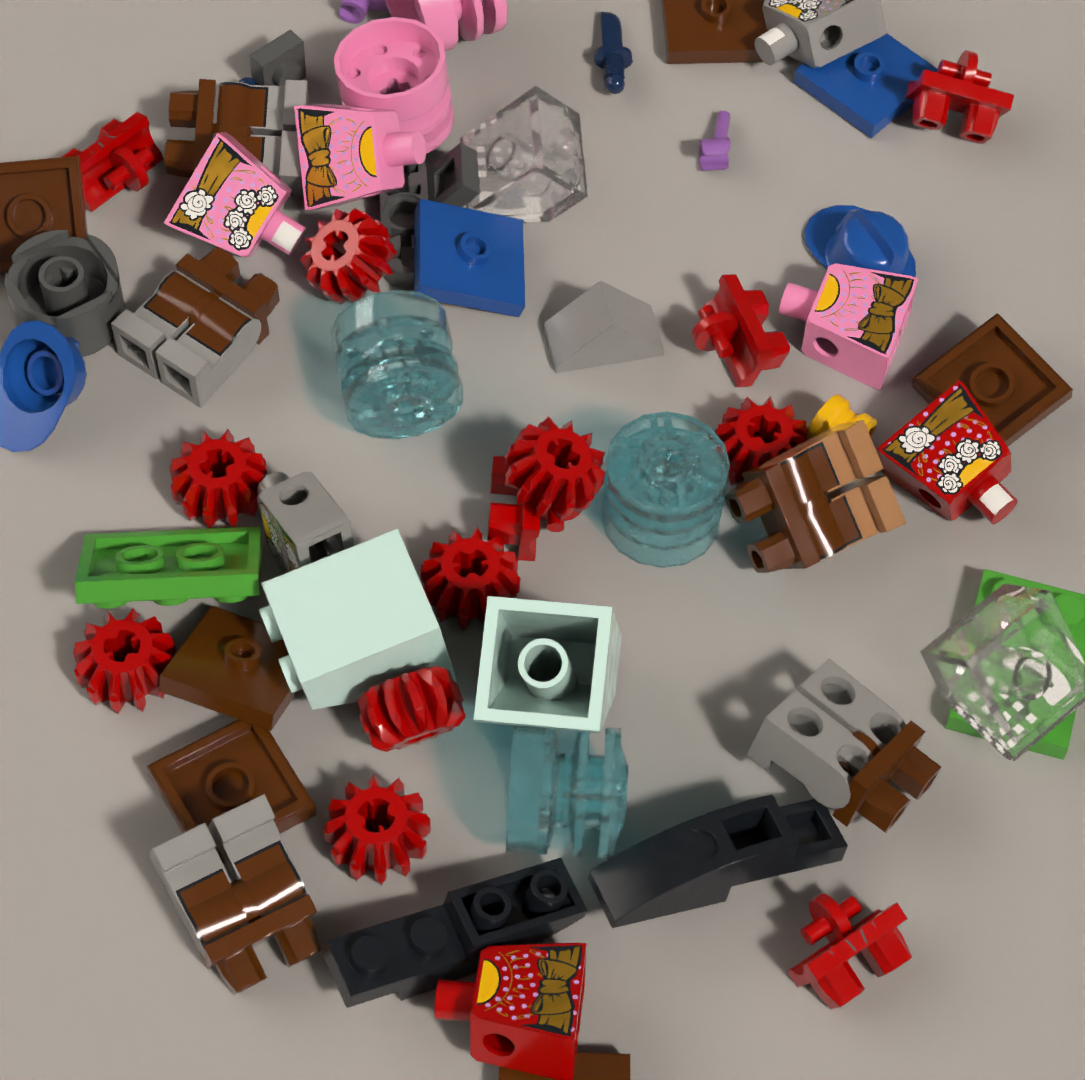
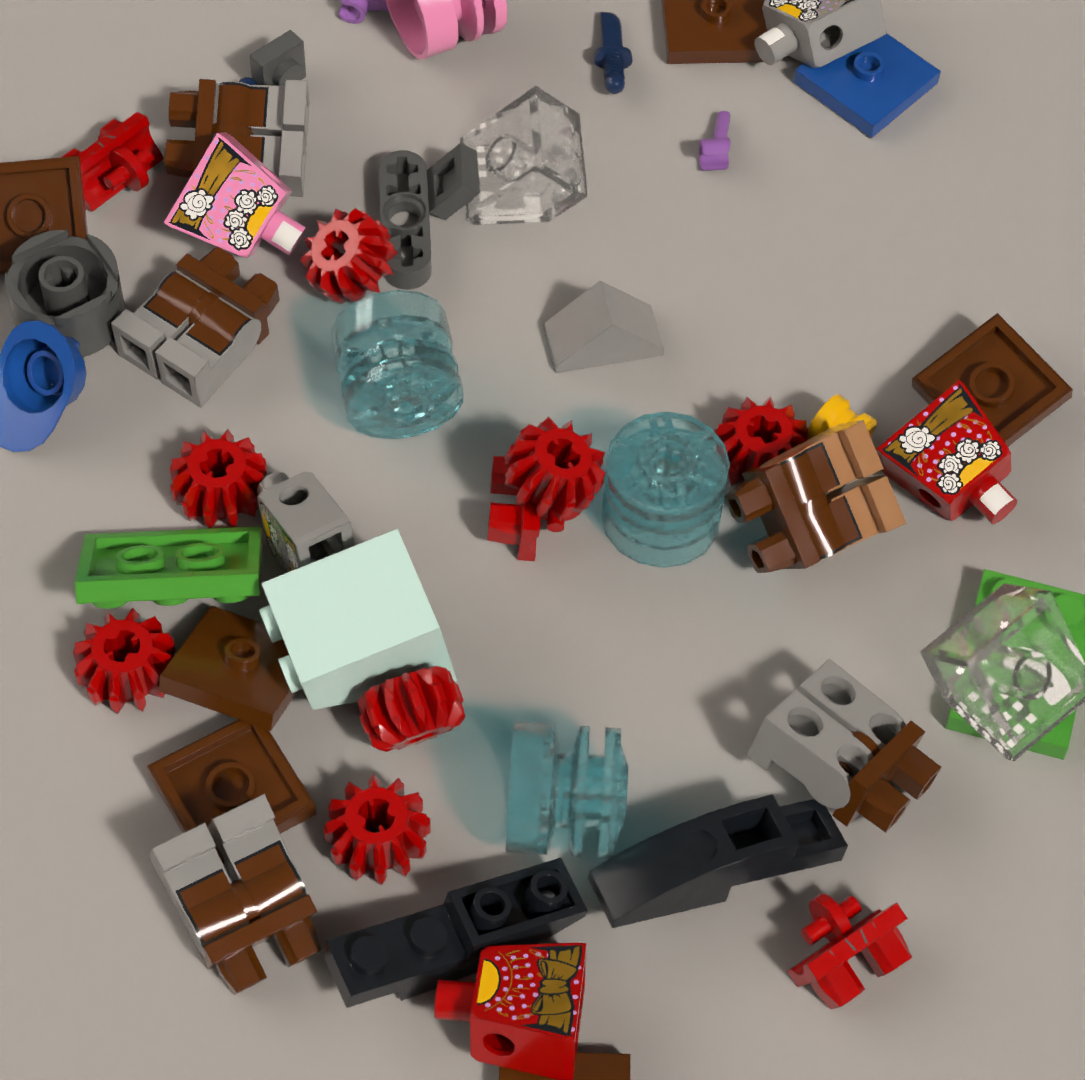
(352, 153): bright pink torso -> none
(400, 69): bright pink wheel -> none
(467, 572): red gear -> none
(469, 257): blue plate -> none
(547, 664): light aqua slope -> none
(734, 329): red hips -> none
(853, 319): bright pink torso -> none
(859, 239): blue piece -> none
(962, 90): red hips -> none

